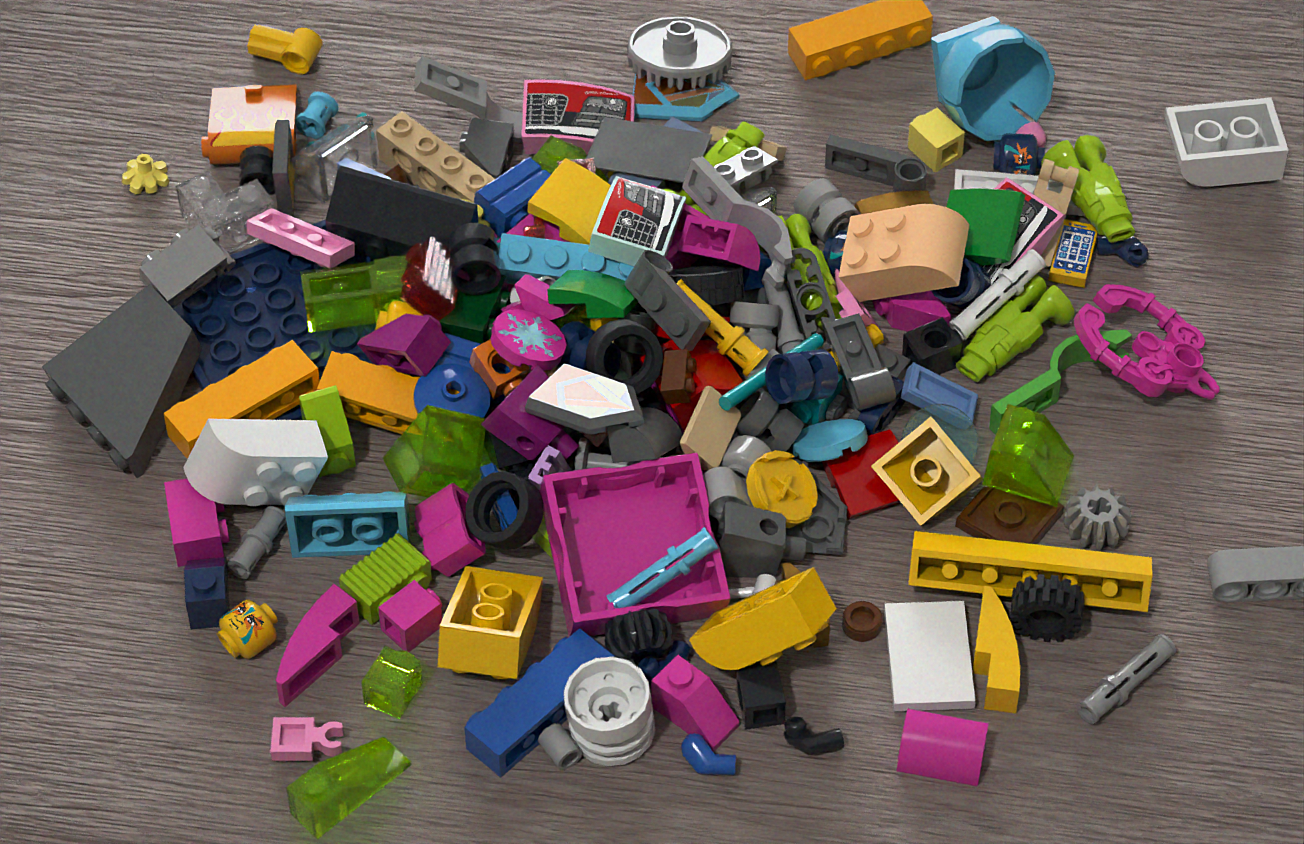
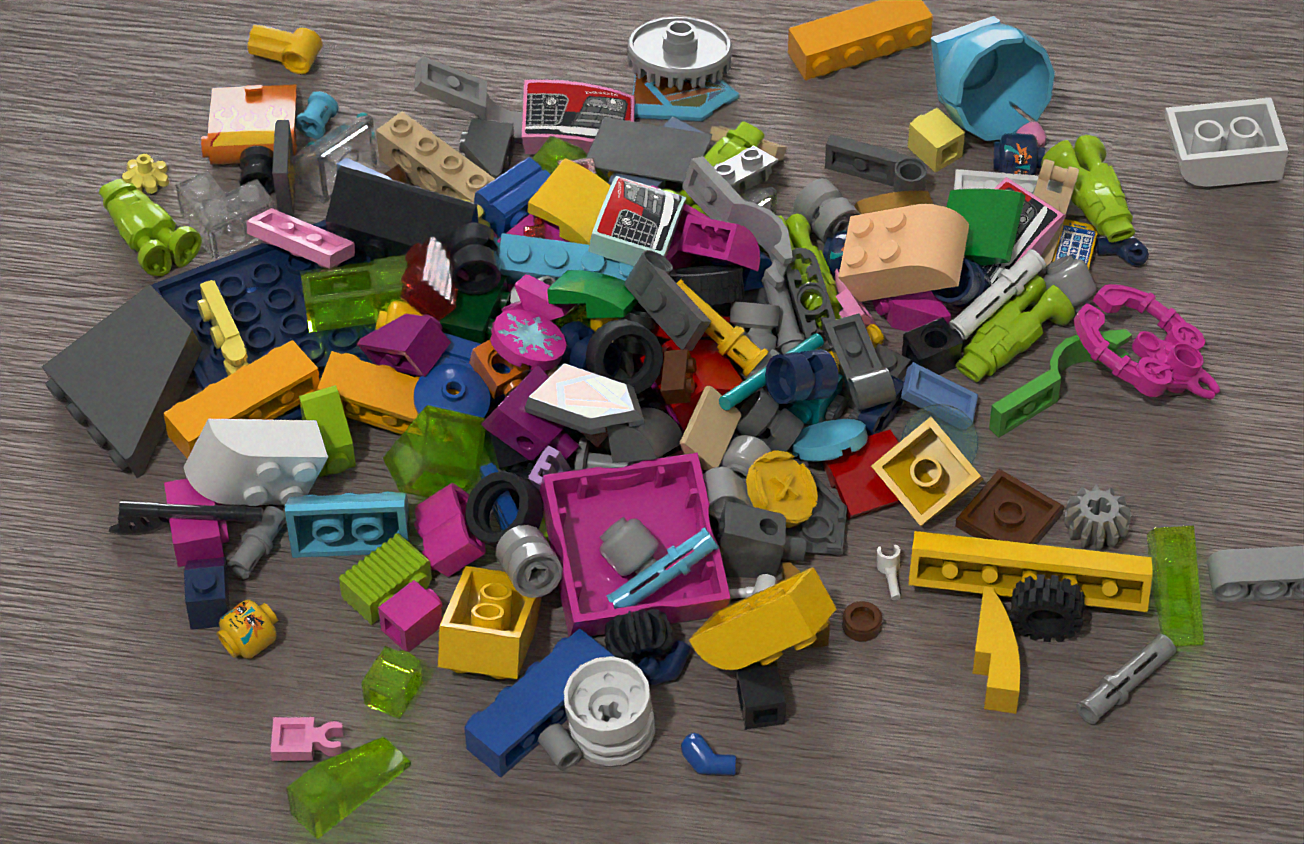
(149, 229): none -> lime piece
(156, 512): none -> black piece
(185, 264): light grey hinge -> none
(224, 331): none -> light yellow hinge
(316, 643): dark pink slope -> none
(529, 561): none -> light grey wheel
(628, 546): none -> light grey head
(693, 702): dark pink slope -> none
(809, 741): black arm -> none
(889, 566): none -> white hand
(929, 656): white tile -> none
(942, 747): dark pink brick -> none
(1028, 457): clear neon green slope -> none
(1073, 280): none -> light grey head
(1176, 584): none -> clear neon green slope

